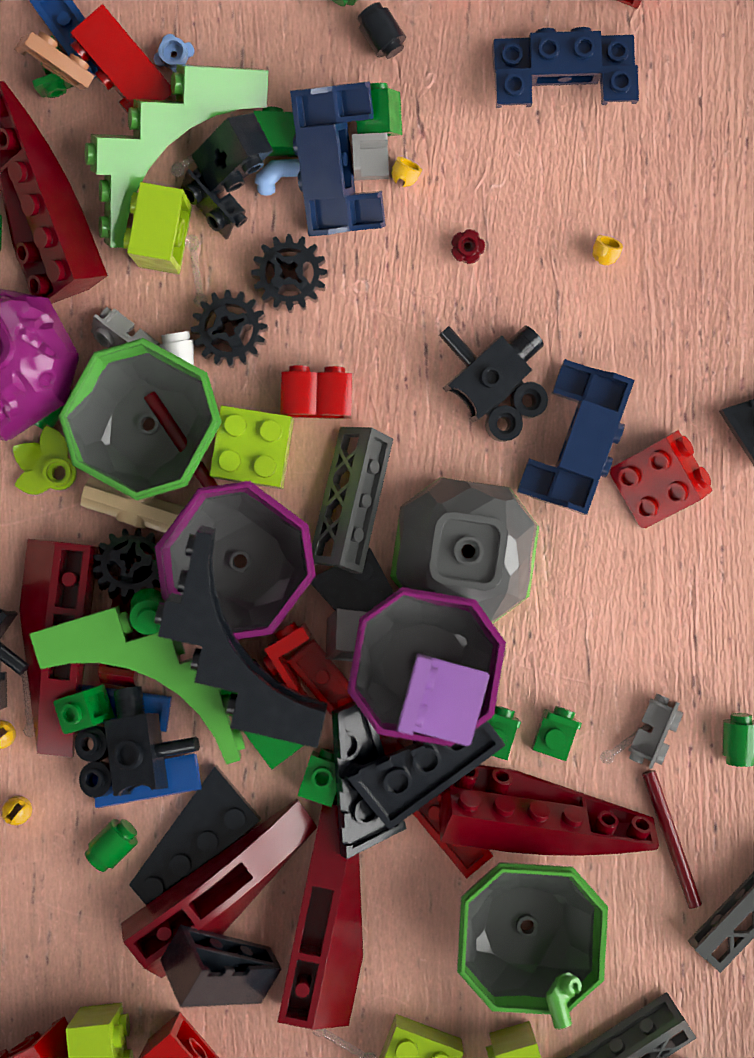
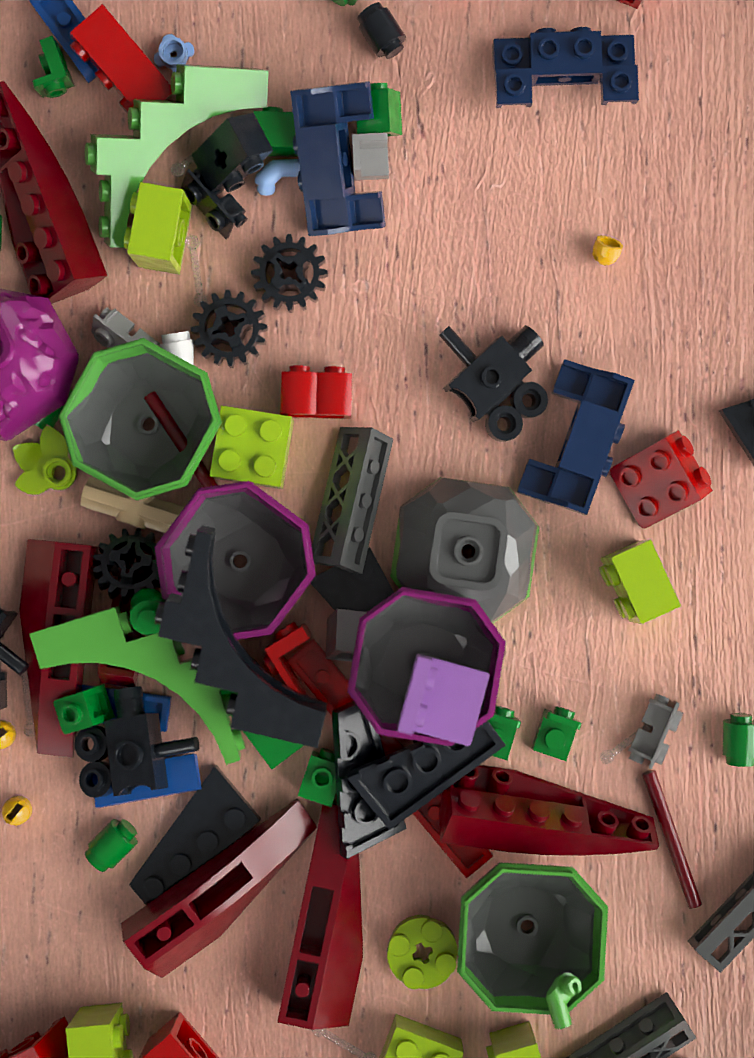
(44, 49): nougat wing -> none
(218, 969): black wedge -> none
(405, 170): yellow hinge -> none
(414, 971): none -> lime plate
(473, 254): dark red plate -> none
(639, 582): none -> lime brick

